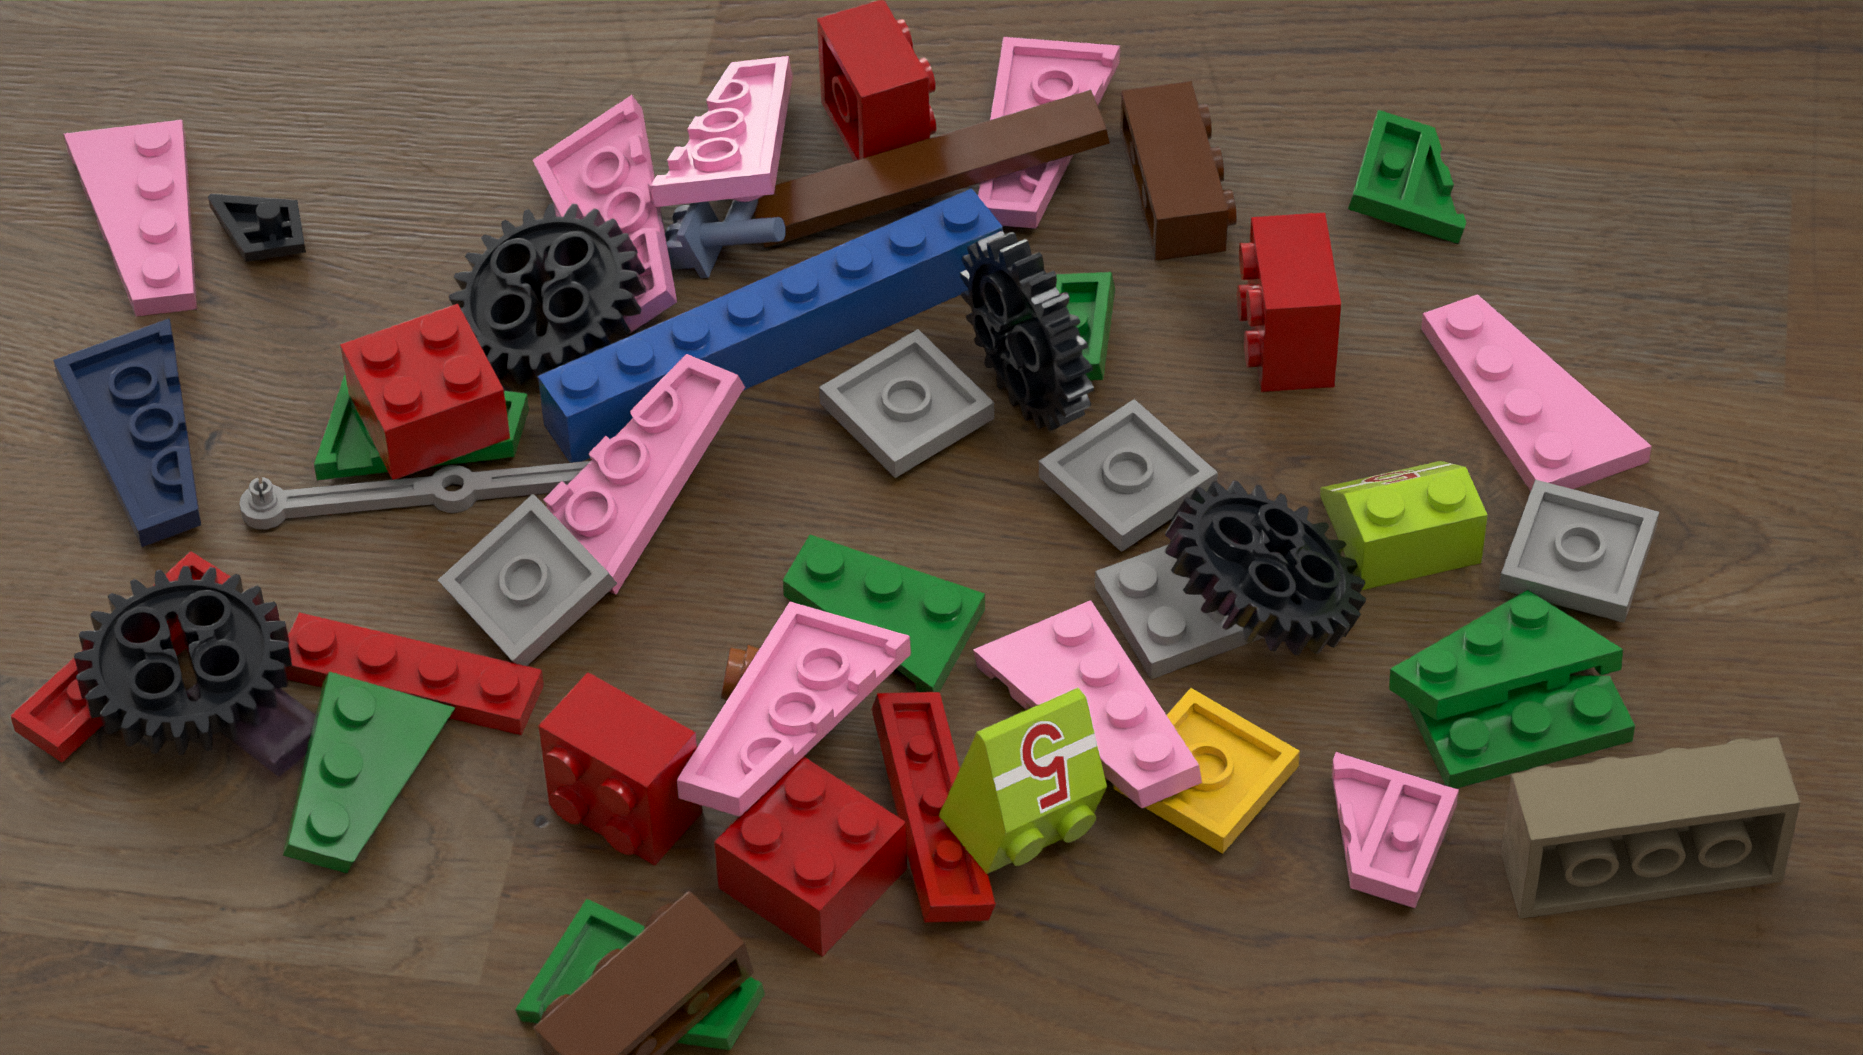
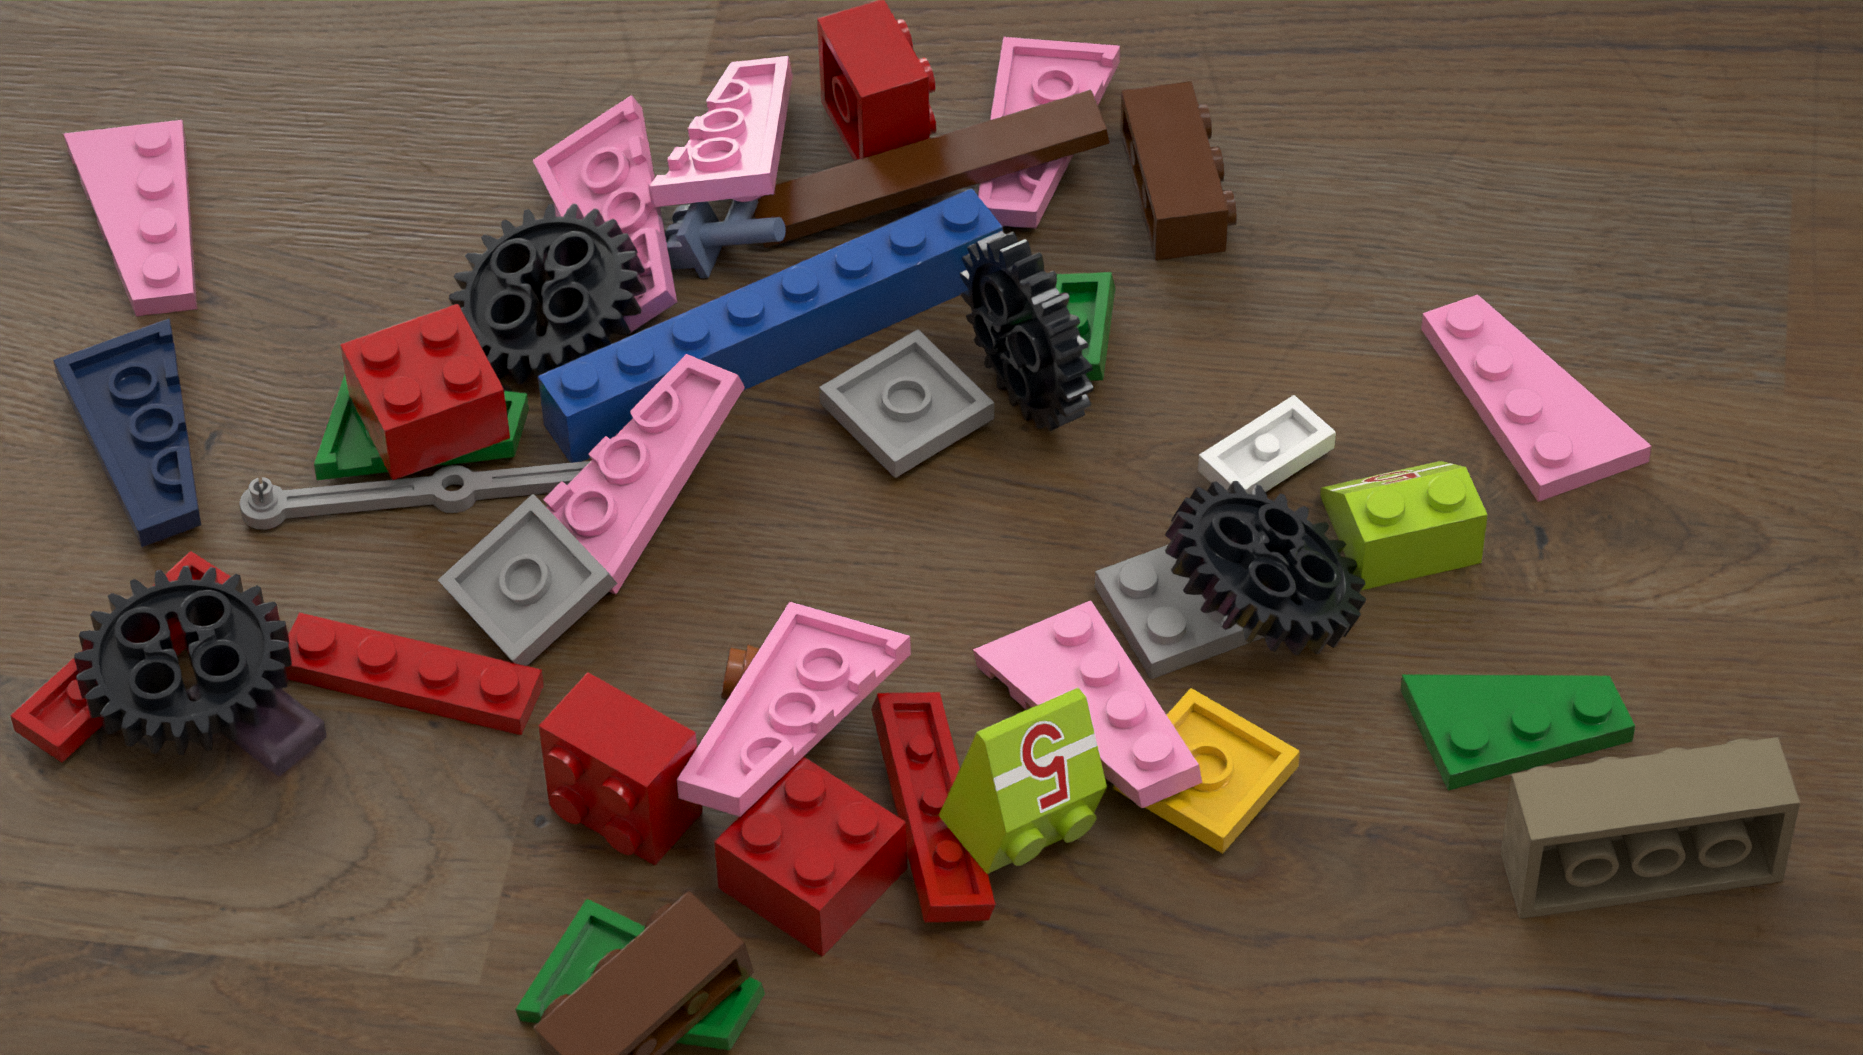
(260, 225): black piece -> none
(355, 767): green wing -> none
(892, 597): green wing -> none
(1126, 474): light grey plate -> none
(1268, 448): none -> white plate
(1290, 302): red brick -> none
(1389, 827): bright pink wing -> none
(1406, 179): green wing -> none
(1499, 652): green wing -> none
(1579, 550): light grey plate -> none

